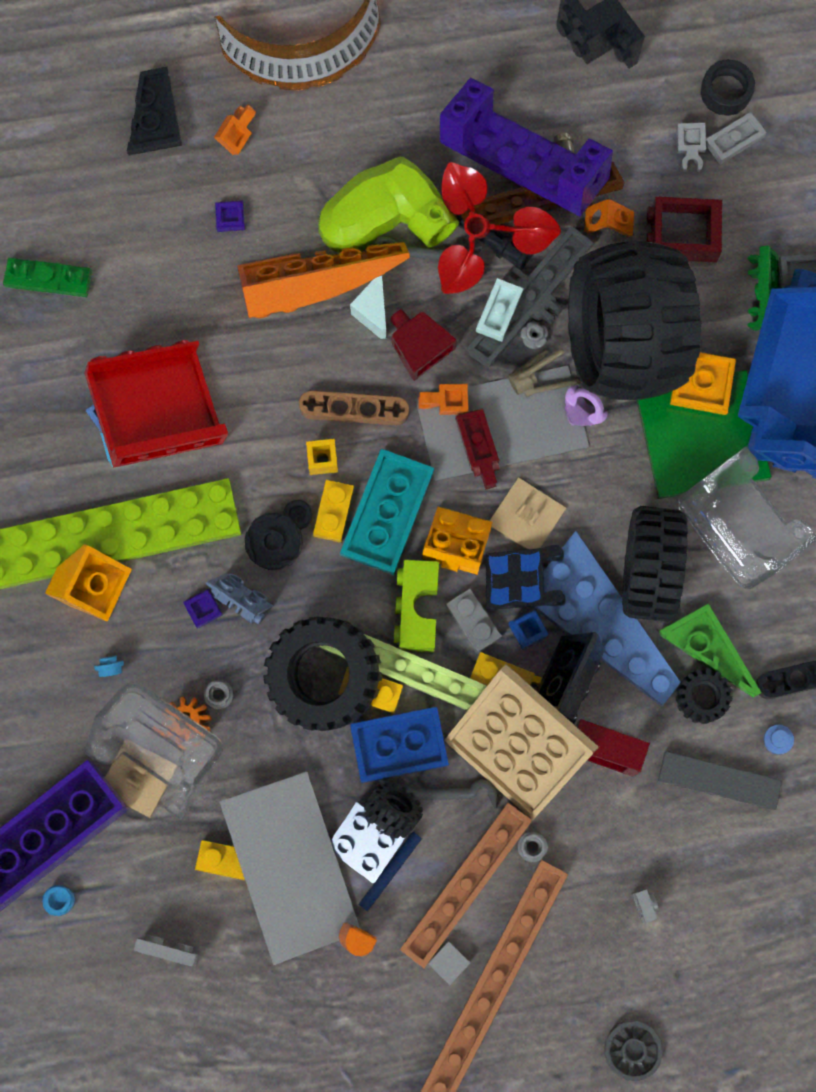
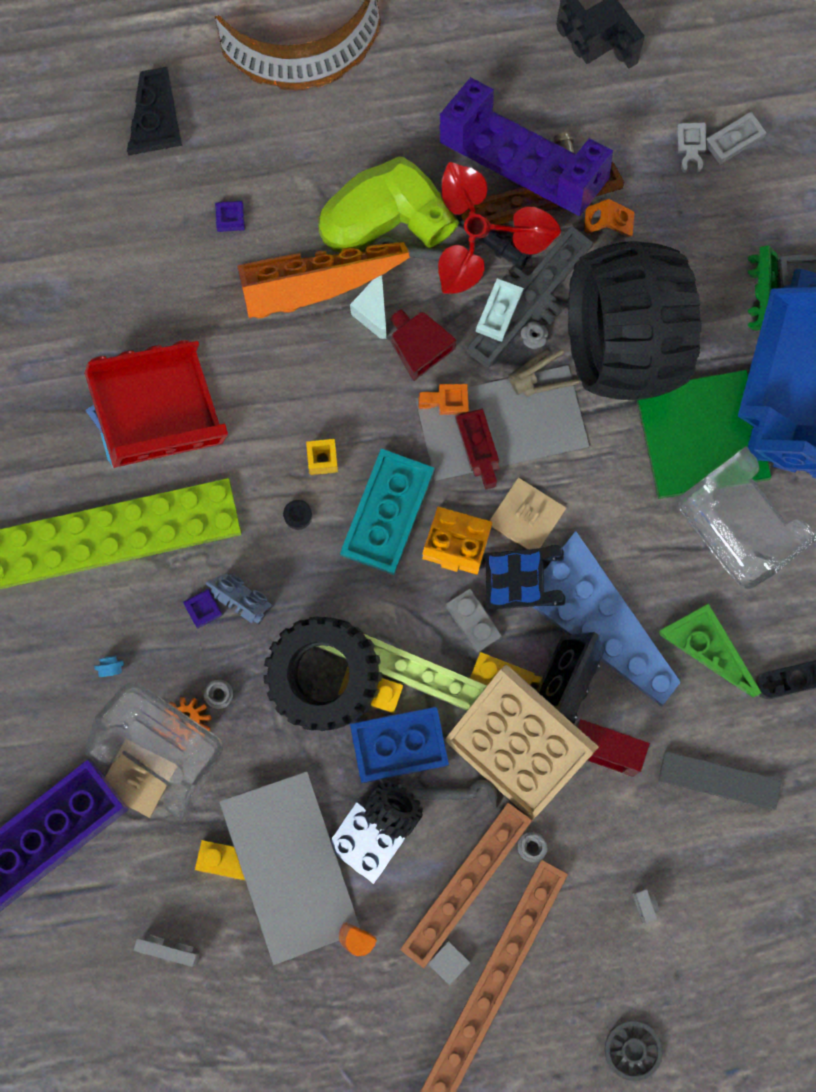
(47, 277): green plate -> none
(58, 900): dark azure tile -> none
(89, 582): light orange slope -> none
(234, 130): orange plate -> none
(273, 541): black tile -> none
(333, 511): yellow plate -> none
(354, 404): medium nougat beam -> none
(390, 871): dark blue bar -> none
(418, 580): lime arch -> none
(528, 629): blue brick -> none
(579, 411): lavender piece -> none
(655, 563): black tyre -> none
(693, 252): dark red window -> none
(709, 386): light orange plate -> none
(719, 687): black tyre -> none
(728, 68): black tyre -> none
(778, 739): medium blue plate -> none

